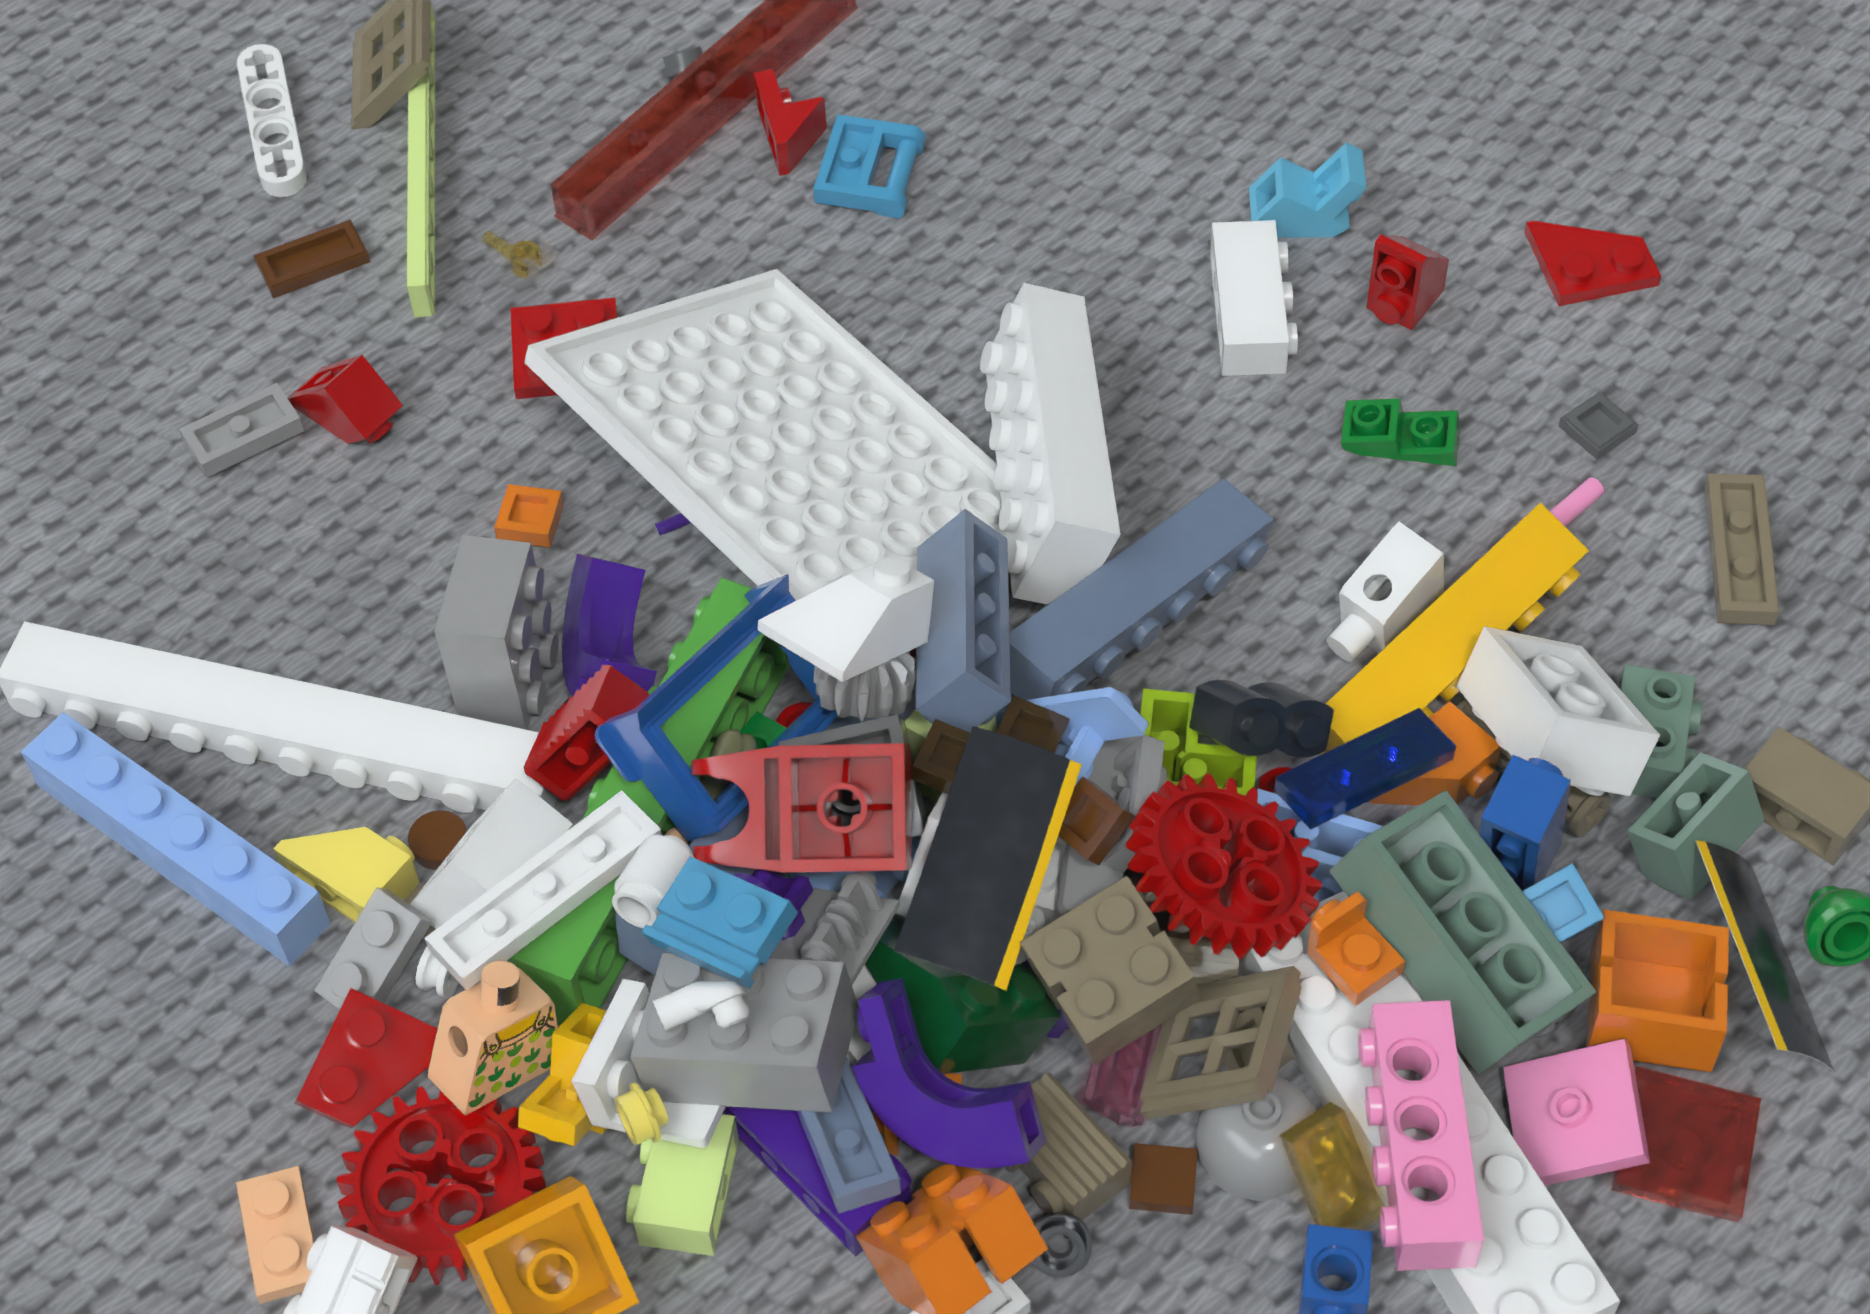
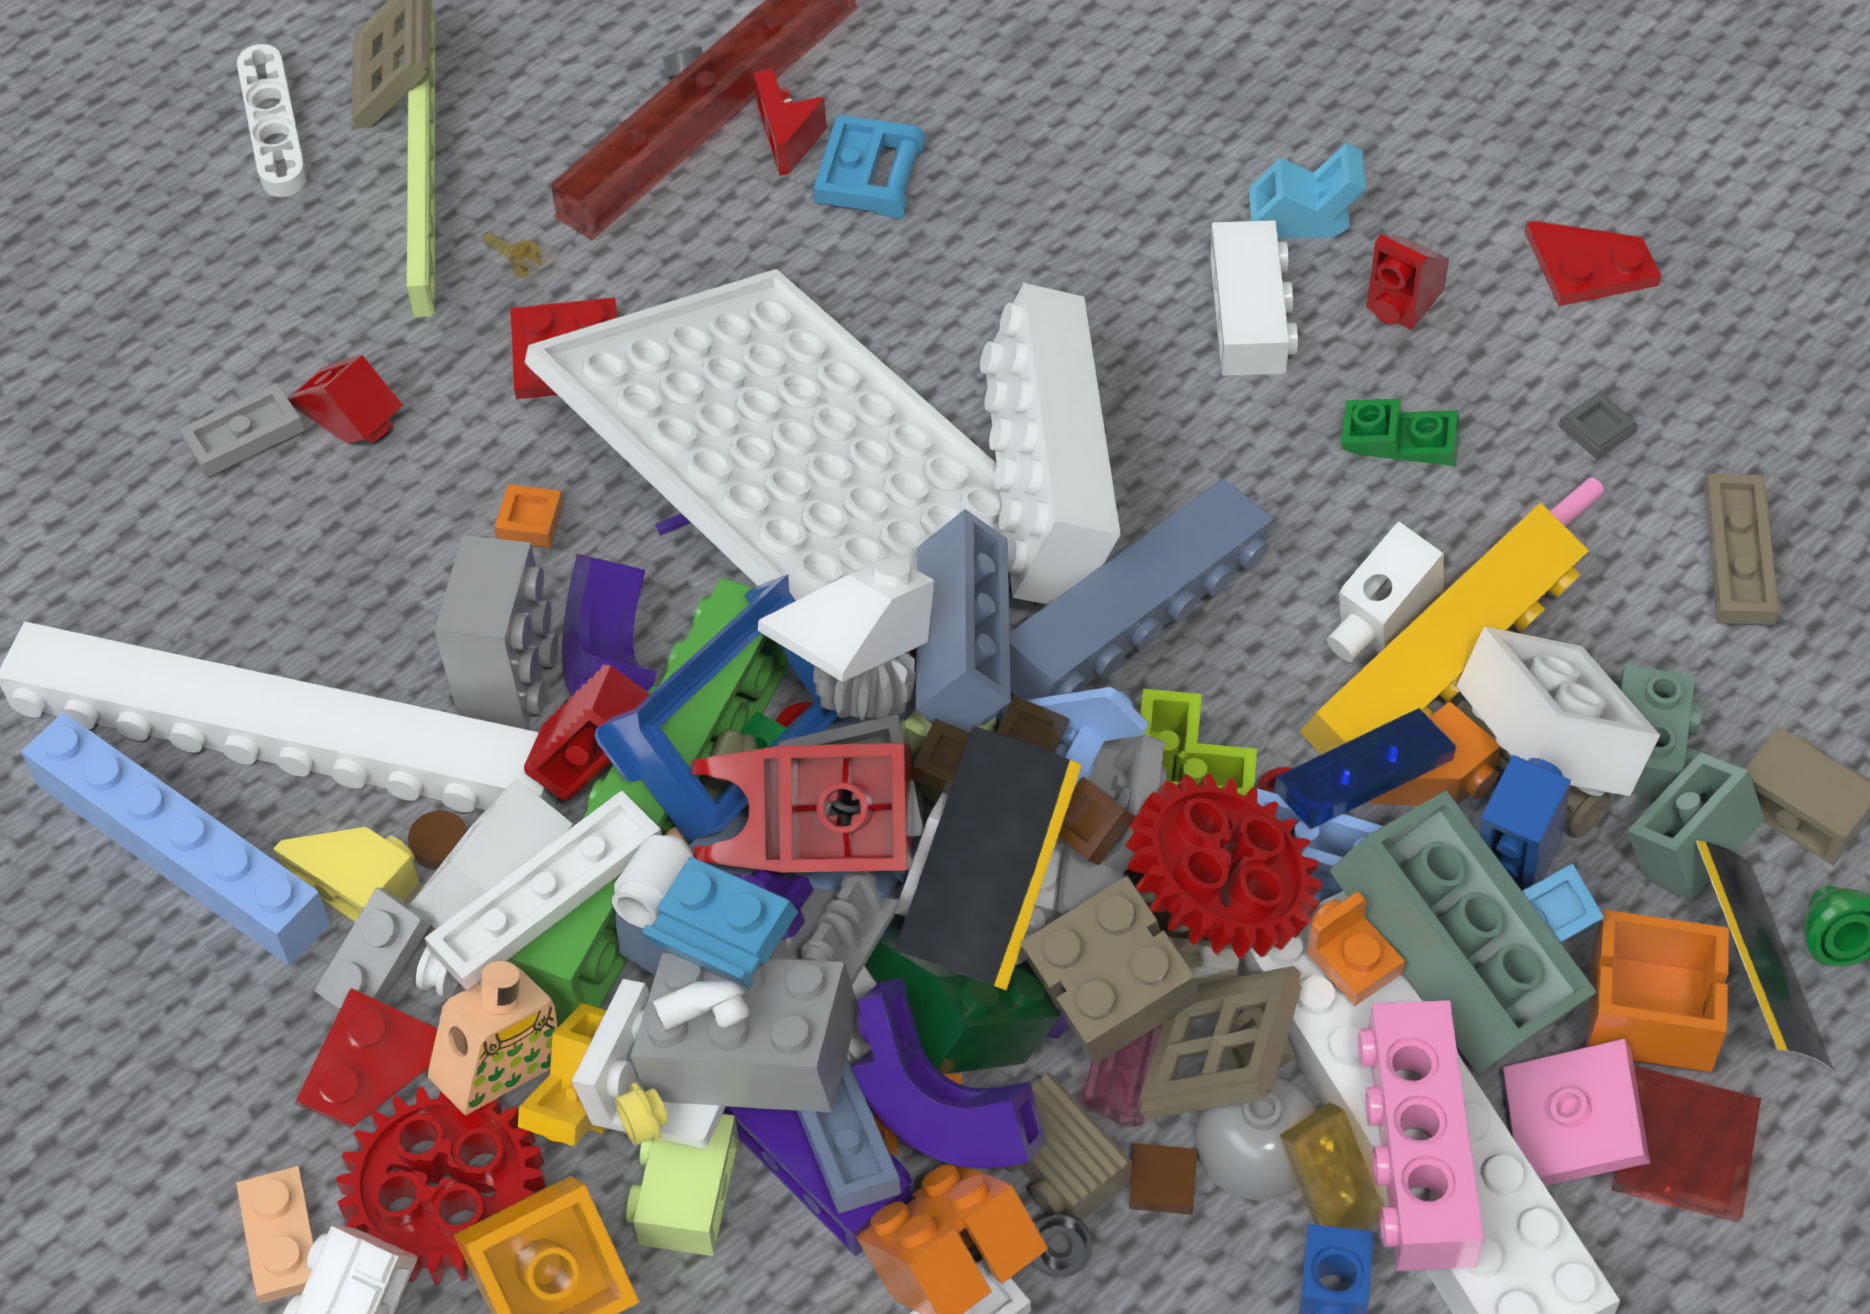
(311, 258): reddish brown tile -> none
(1261, 718): black brick -> none

